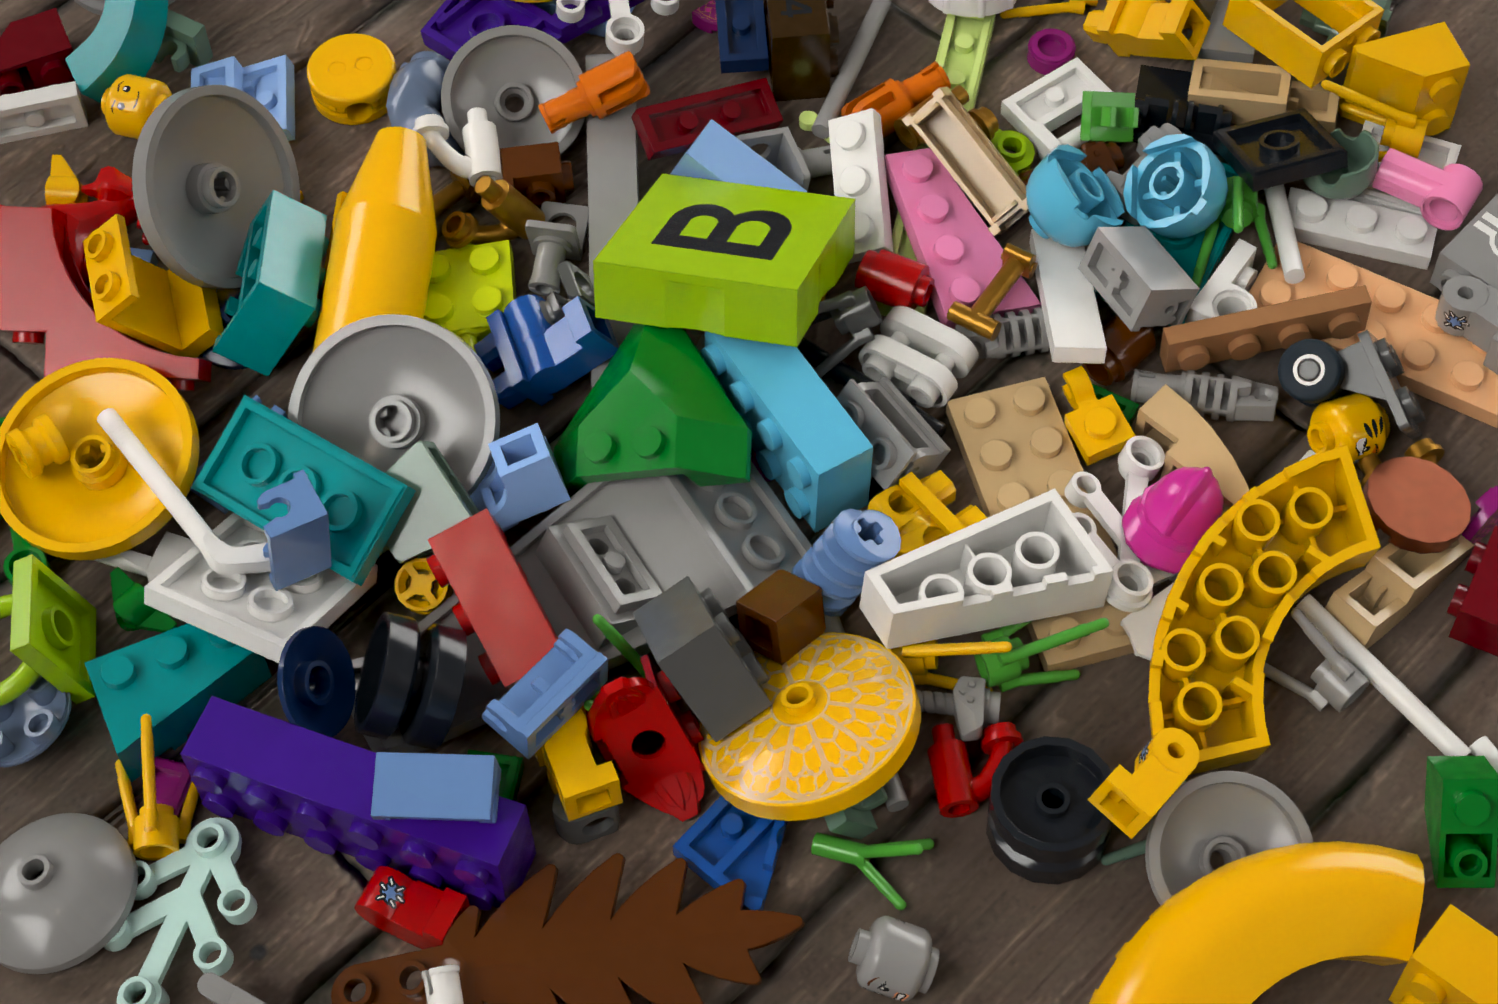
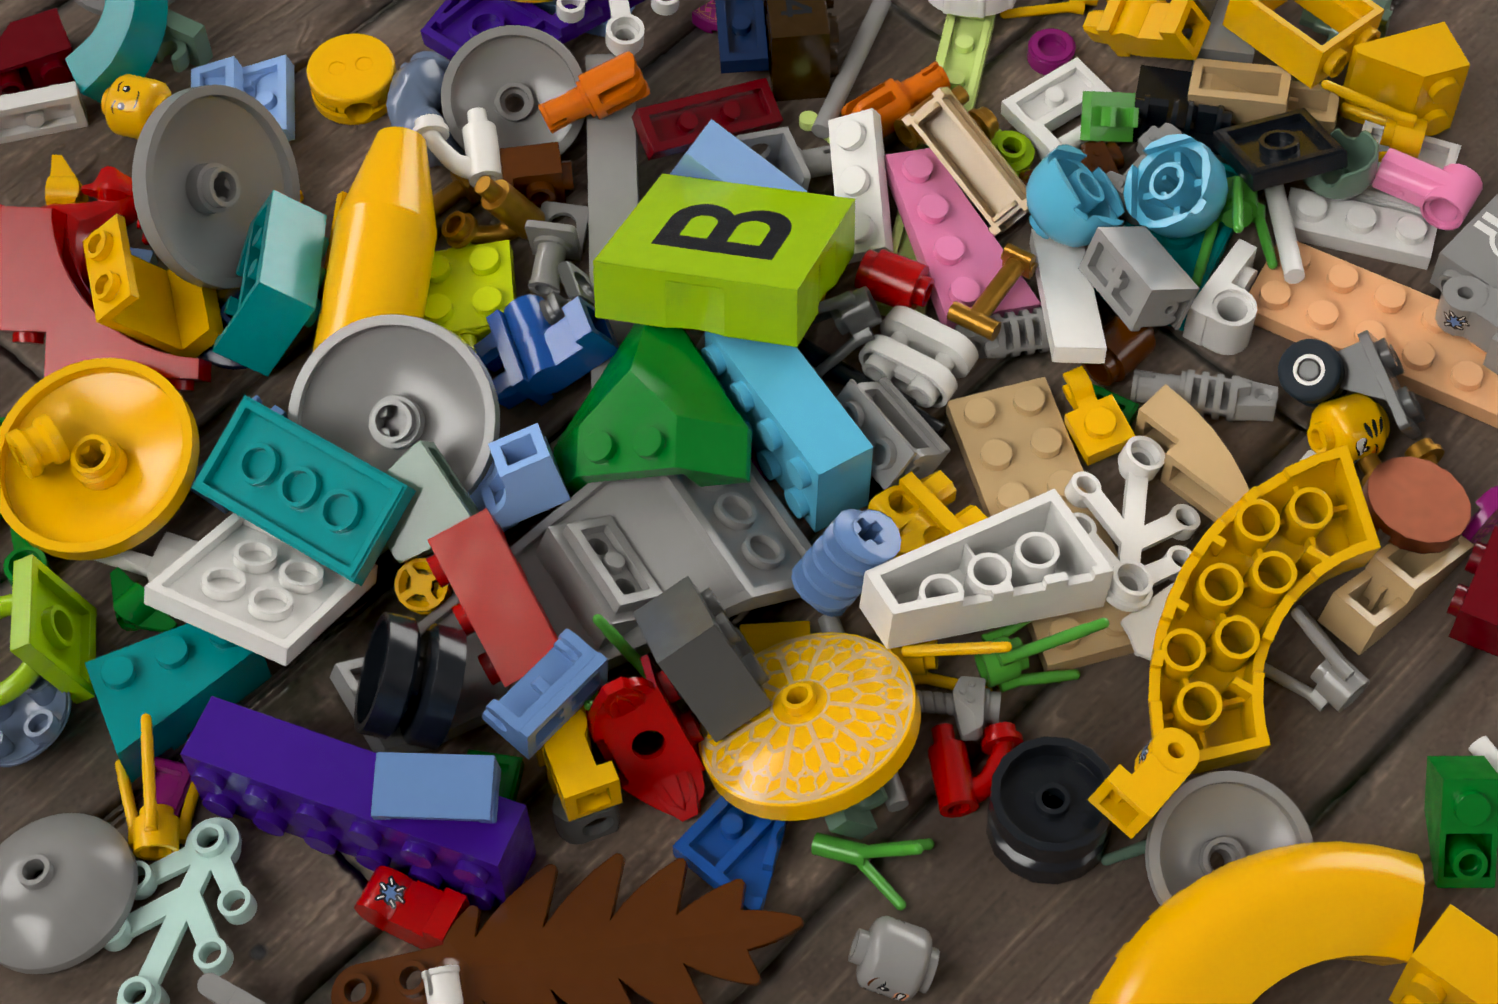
(218, 554): white piece -> none
(301, 539): medium blue hinge -> none
(316, 681): dark blue dish -> none
(781, 615): reddish brown panel -> none
(1172, 517): dark pink piece -> none
(1264, 329): medium nougat plate -> none
(1383, 679): white bar -> none

